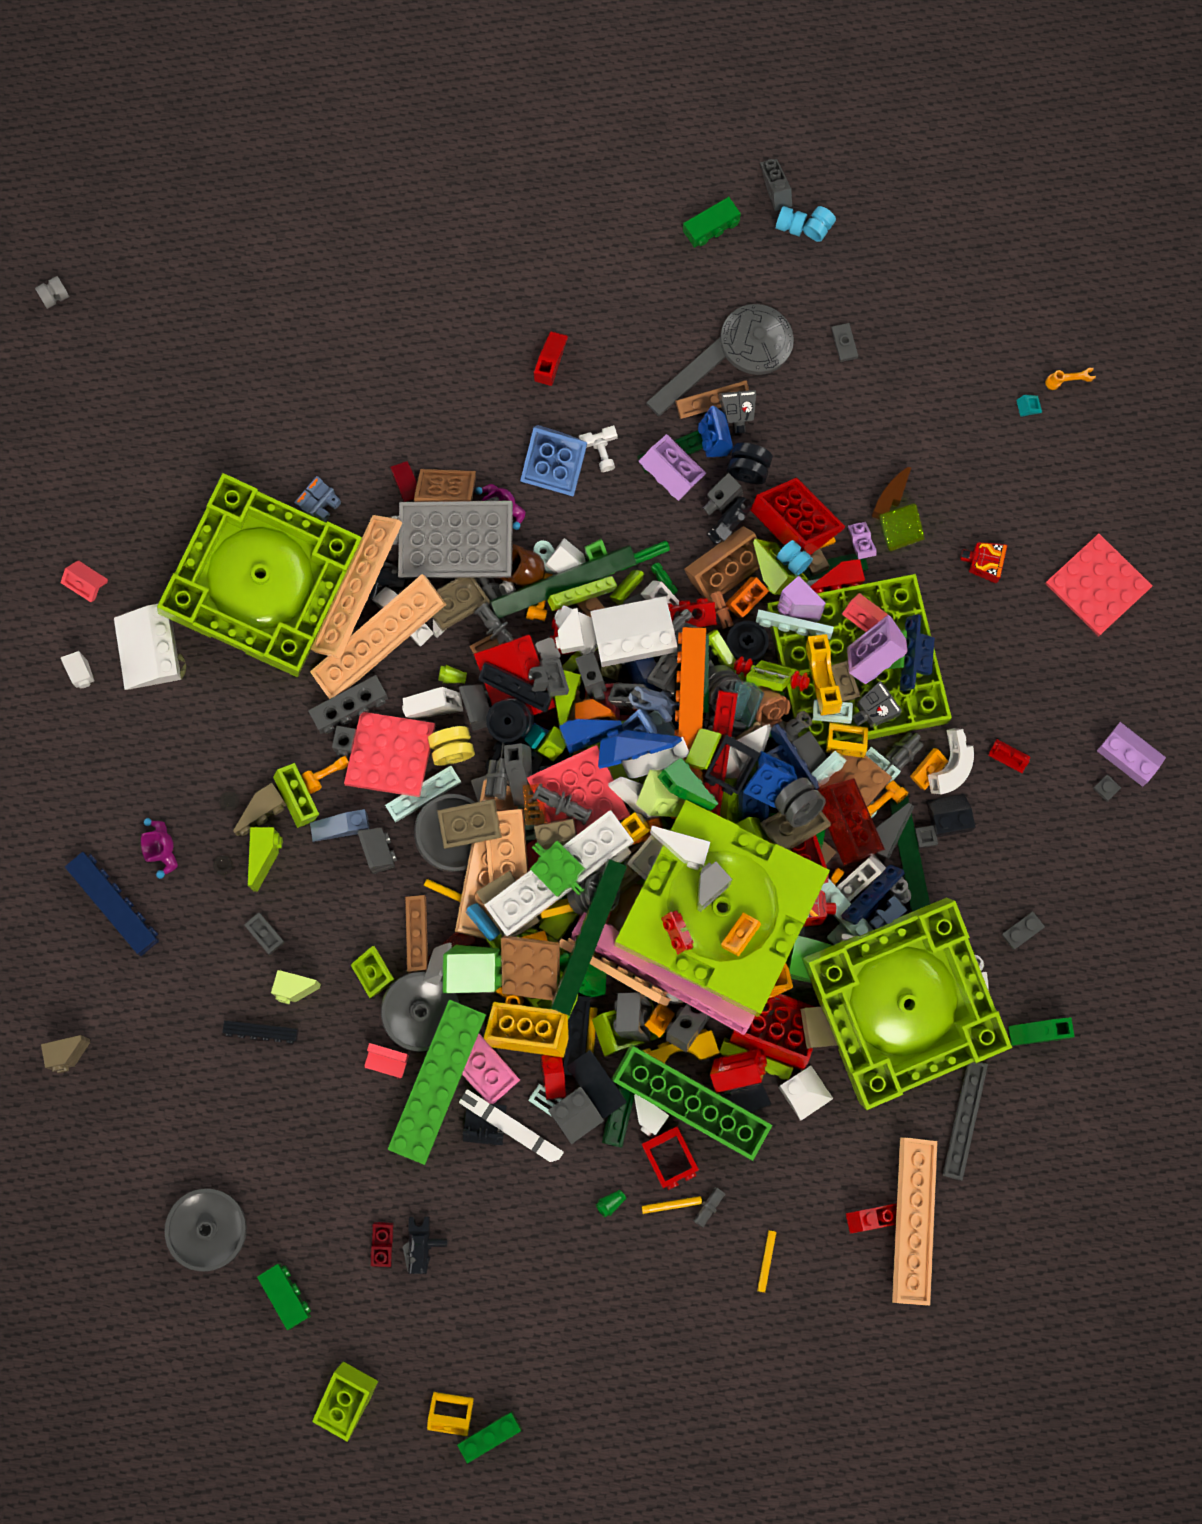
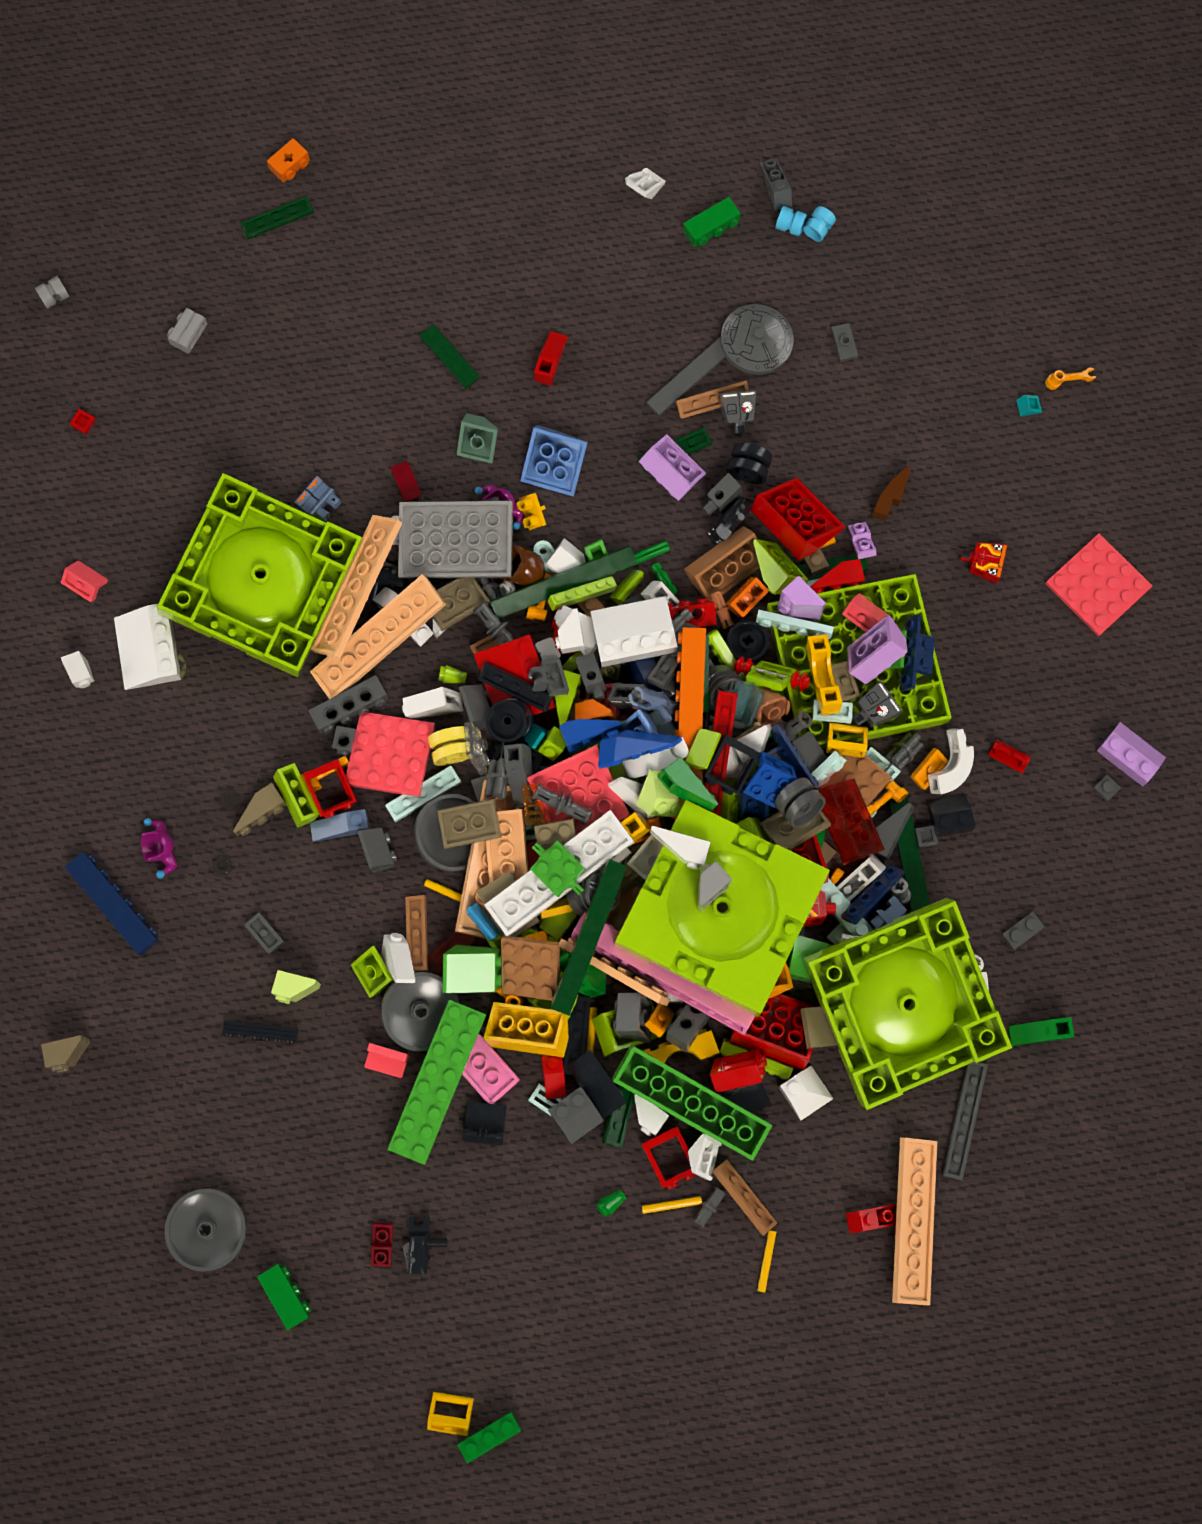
(82, 421): none -> red plate
(187, 330): none -> light grey brick
(262, 854): lime slope -> none
(277, 217): none -> dark green tile
(288, 160): none -> orange brick
(344, 805): none -> red window
(344, 1401): lime slope -> none
(397, 958): none -> white slope
(435, 967): light grey slope -> none
(445, 485): medium nougat plate -> none
(449, 356): none -> dark green tile
(476, 748): none -> clear plate
(477, 438): none -> sand green slope
(510, 1126): white sticker -> none
(532, 511): none -> yellow hips
(599, 442): white bar -> none
(645, 182): none -> white slope
(673, 924): red hinge -> none
(703, 1156): none -> white slope
(715, 433): blue slope -> none
(740, 934): light orange plate -> none
(744, 1197): none -> medium nougat plate
(794, 558): medium azure wheel -> none
(902, 527): clear neon green tile -> none

